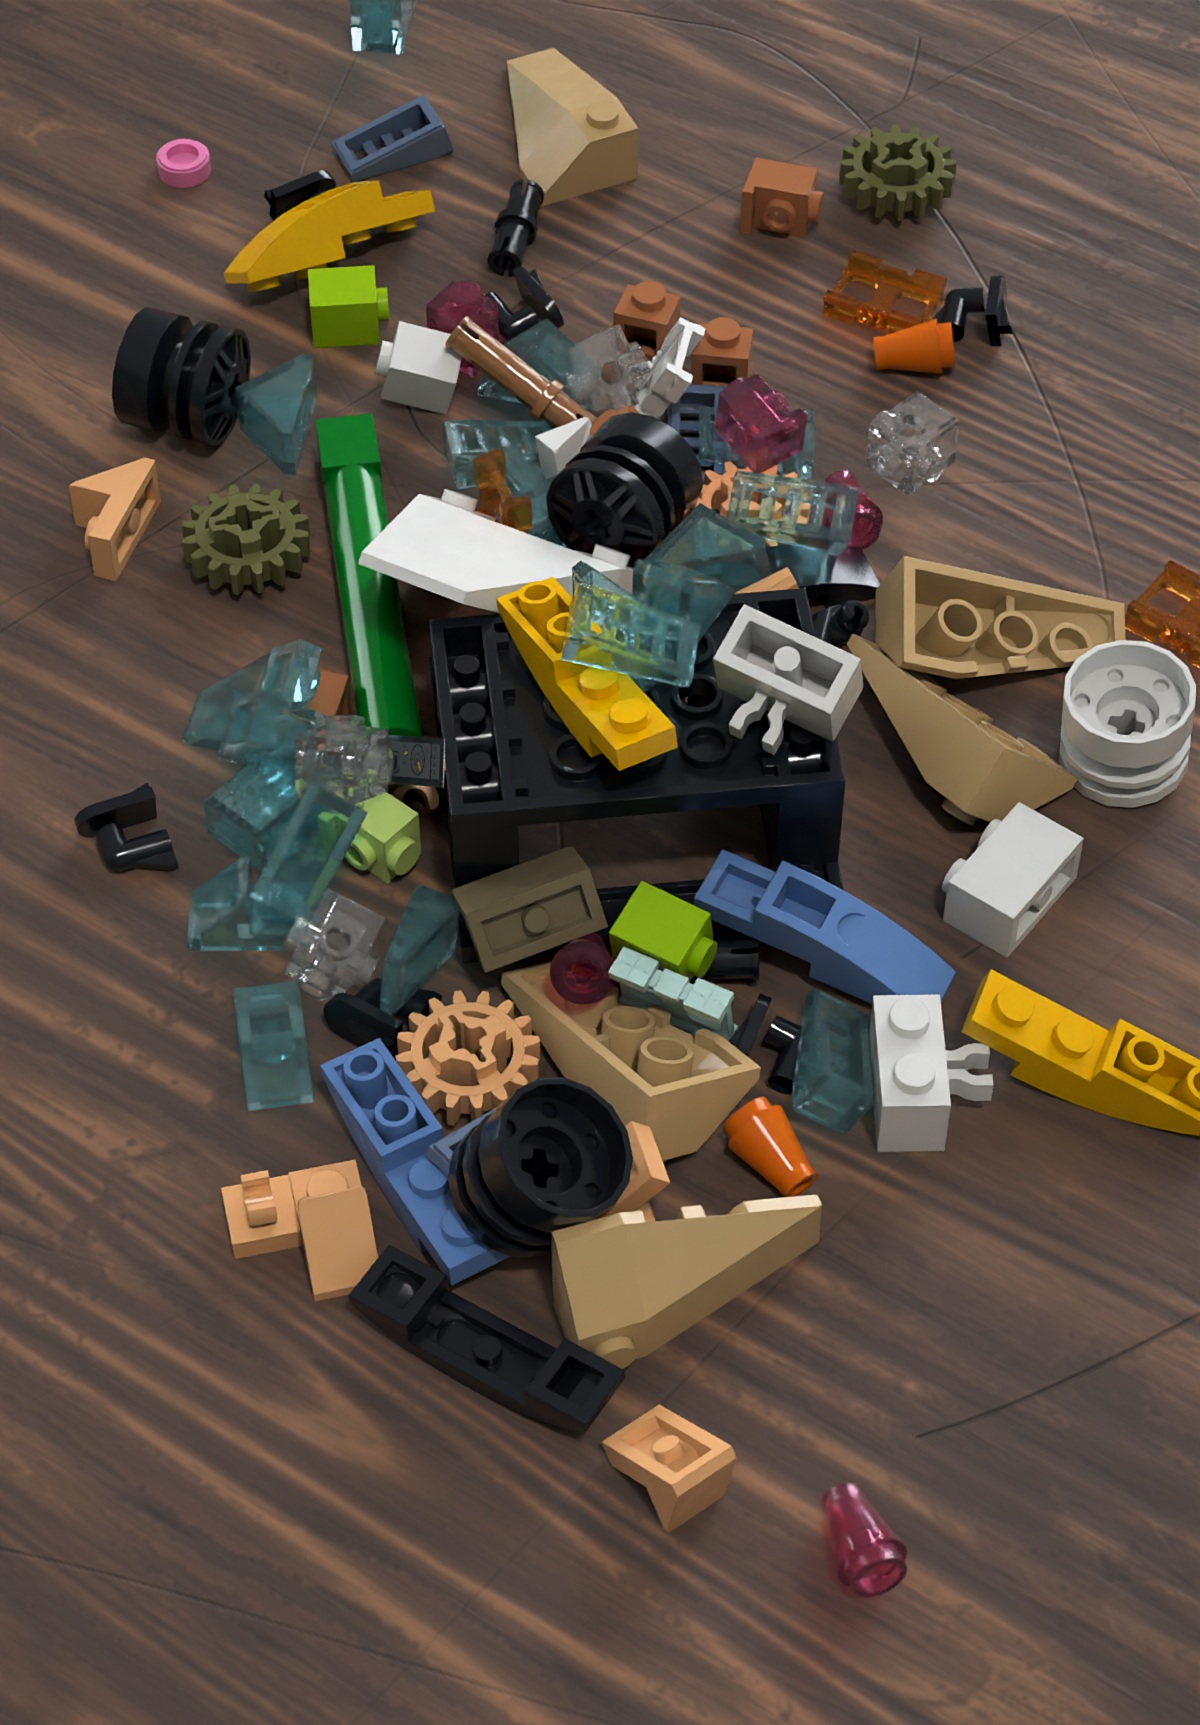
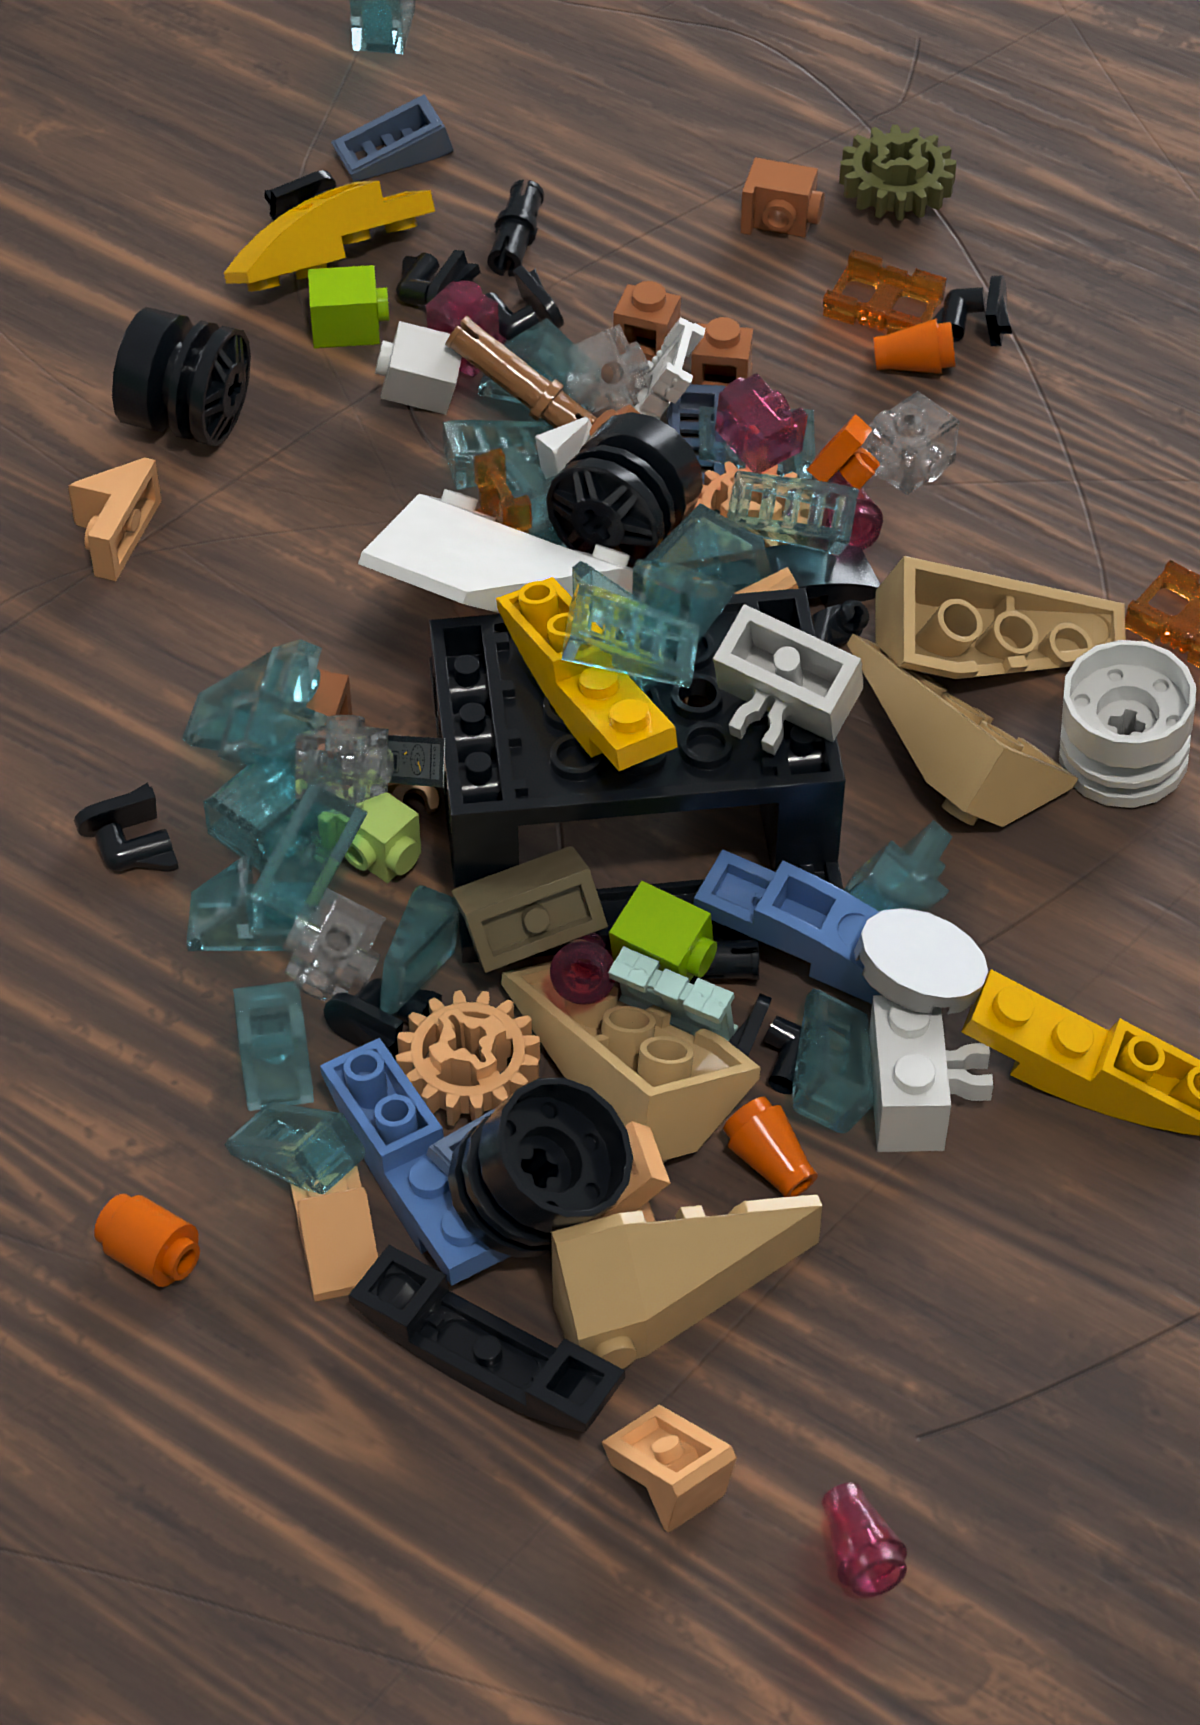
(147, 1239): none -> orange brick
(183, 163): bright pink tile -> none
(246, 538): olive gear -> none
(261, 1215): light nougat tile -> none
(278, 410): clear light blue slope -> none
(299, 1145): none -> clear light blue slope
(367, 598): green brick -> none
(418, 271): none -> black piece
(568, 128): tan wedge -> none
(846, 455): none -> orange tile
(904, 875): none -> clear light blue brick
(921, 961): none -> tile
(1011, 878): white brick -> none

